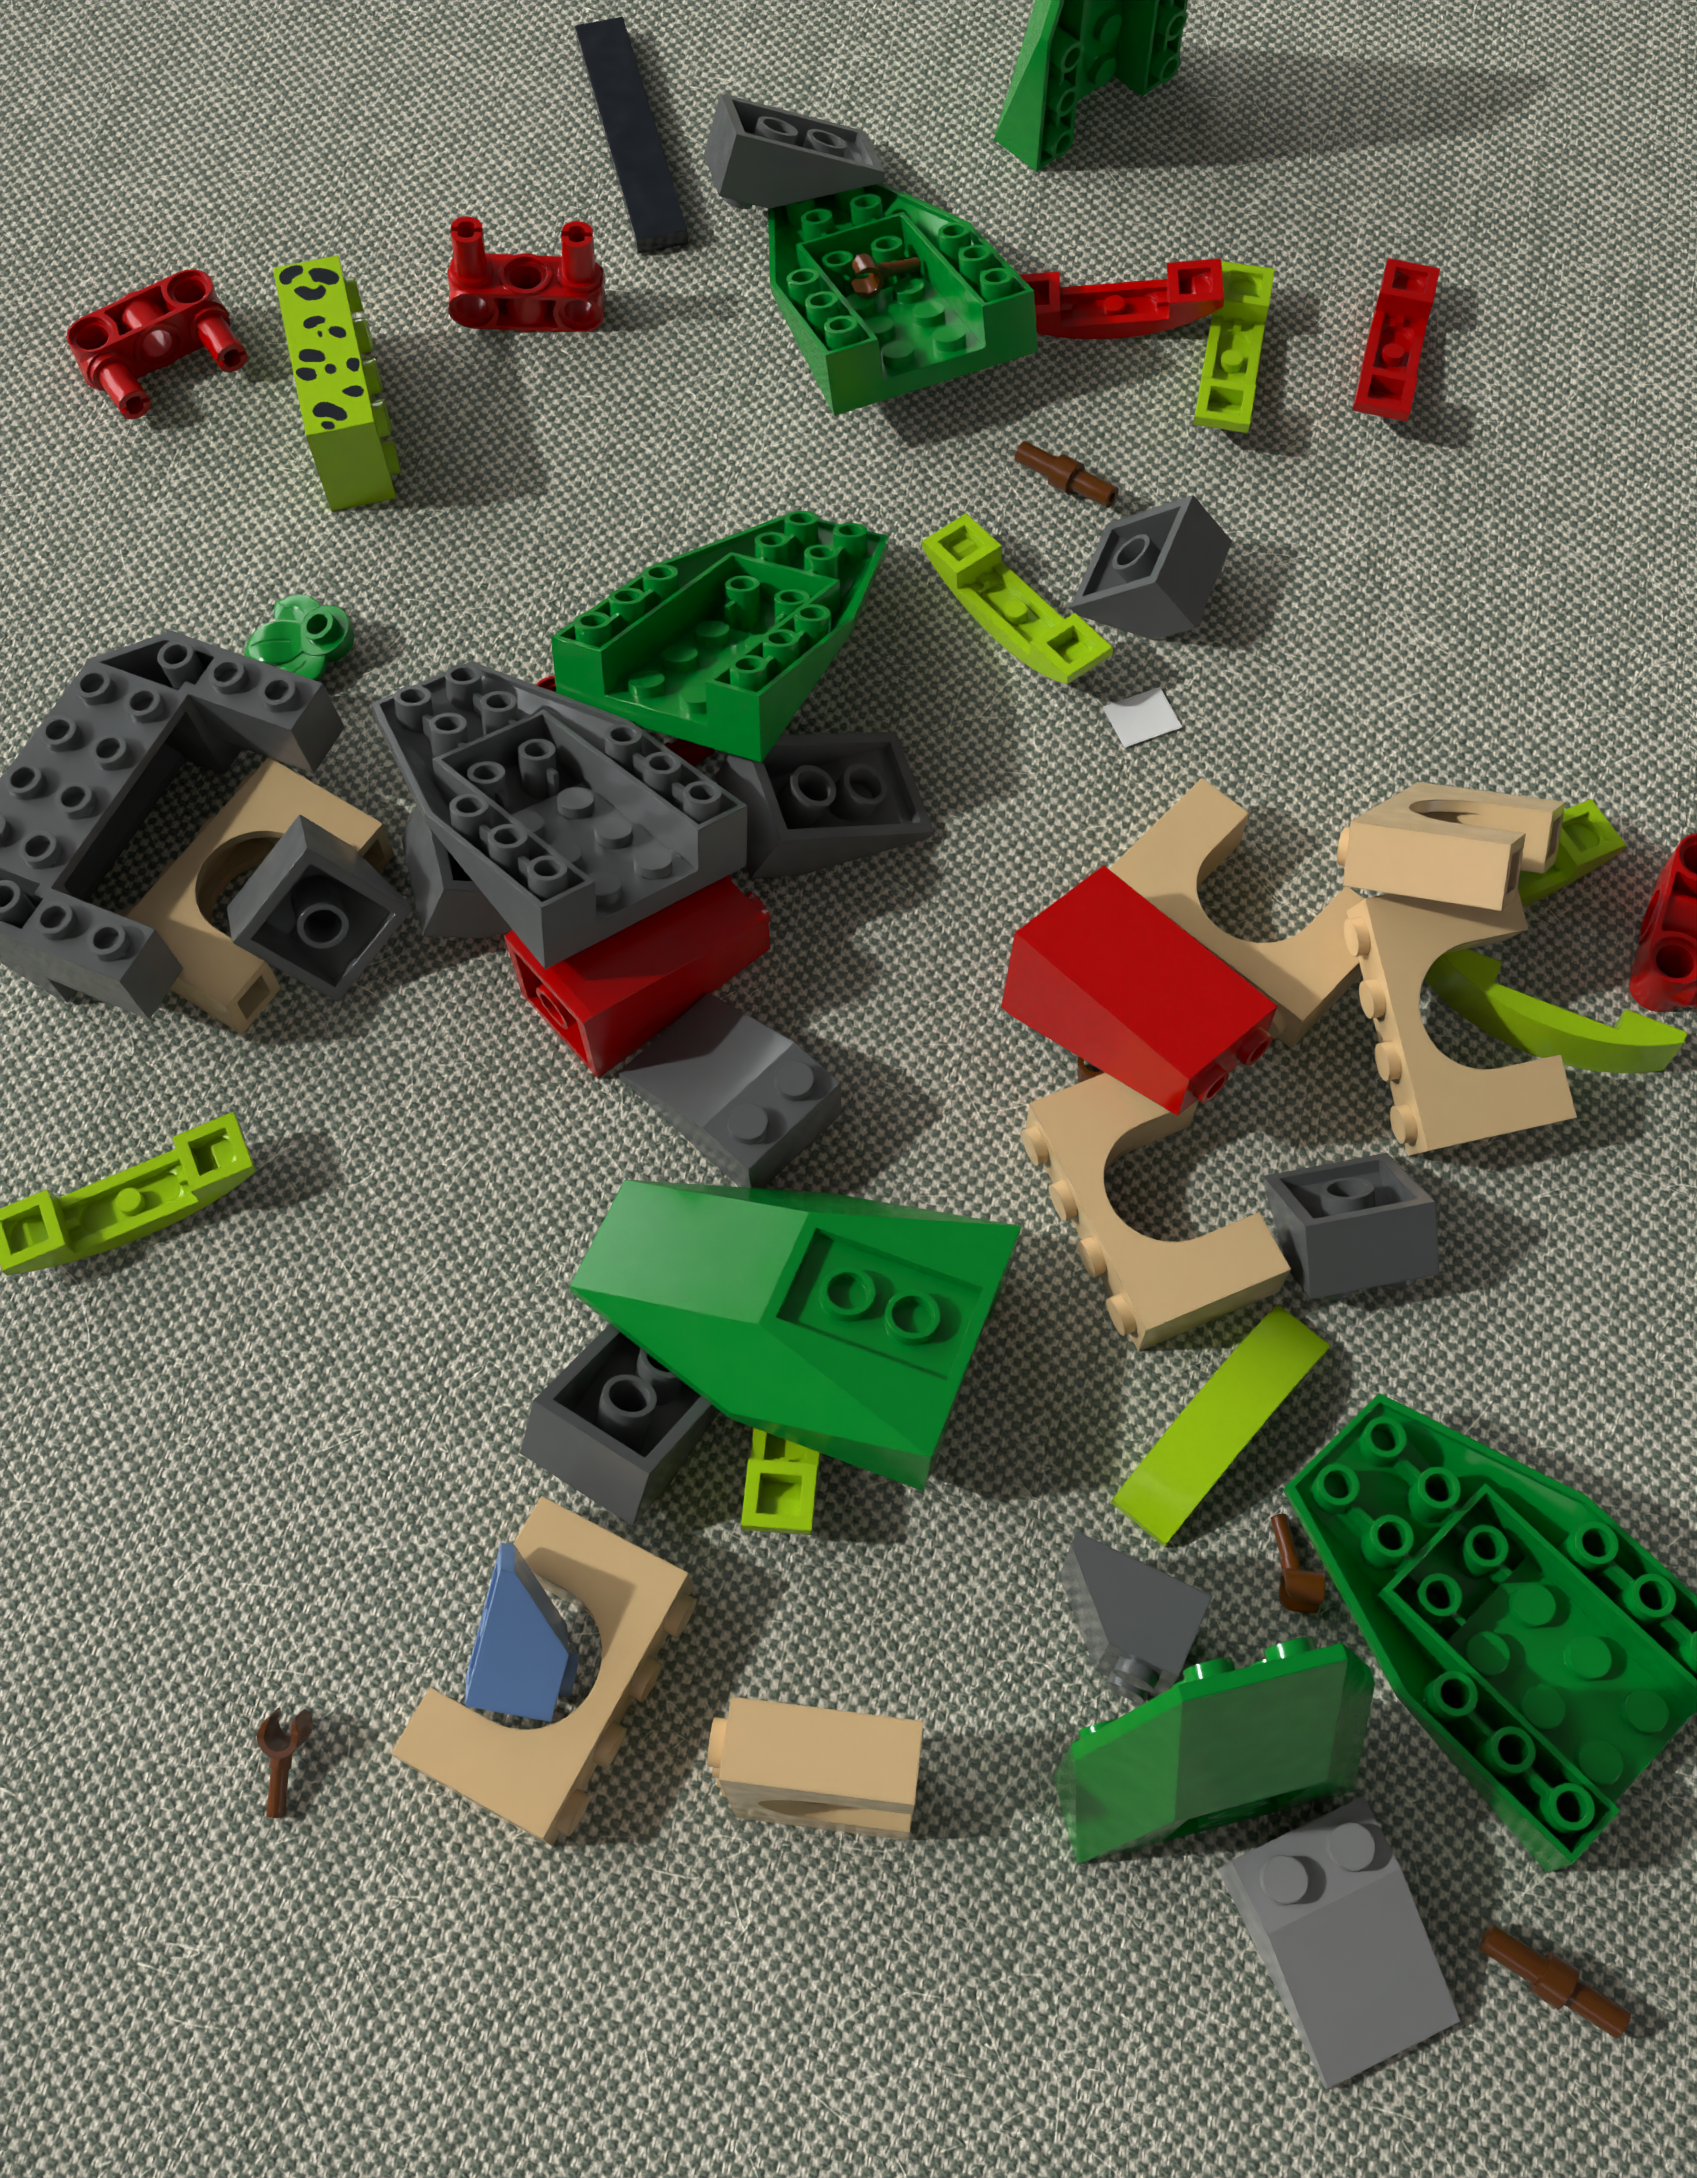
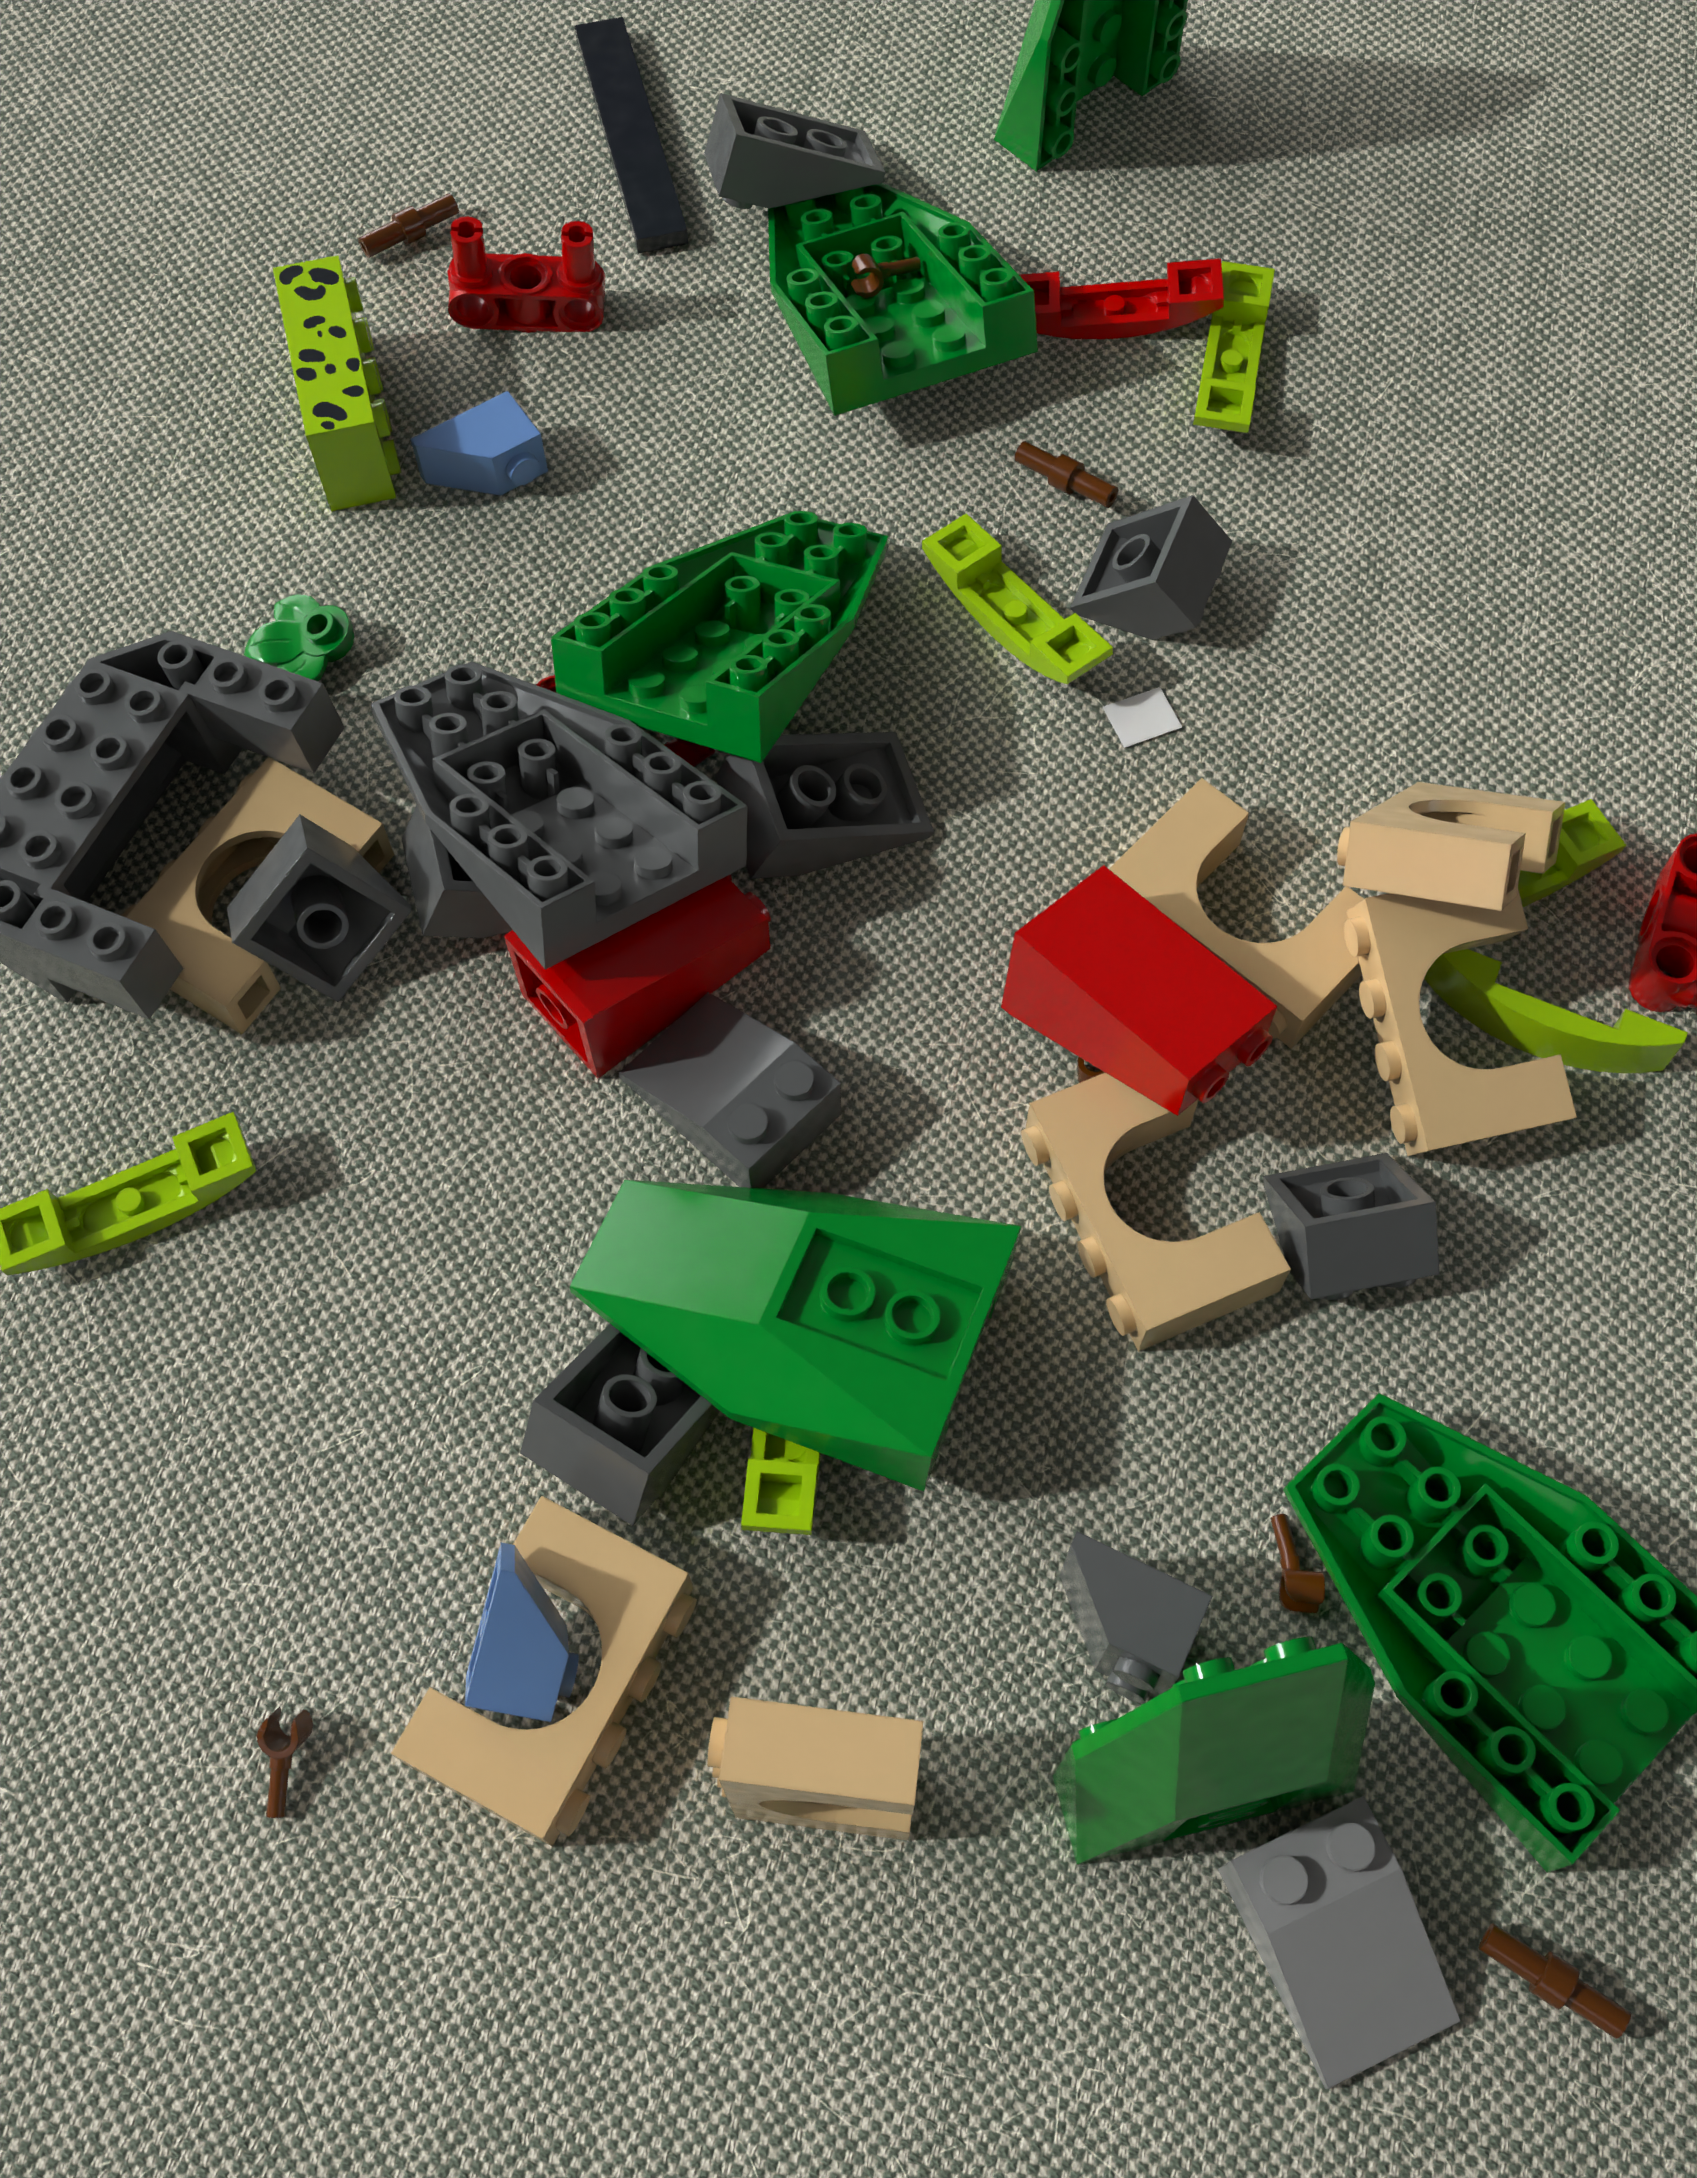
(150, 333): red piece -> none
(408, 225): none -> reddish brown bar
(482, 449): none -> medium blue slope
(1219, 1424): lime slope -> none
(1396, 340): red slope -> none

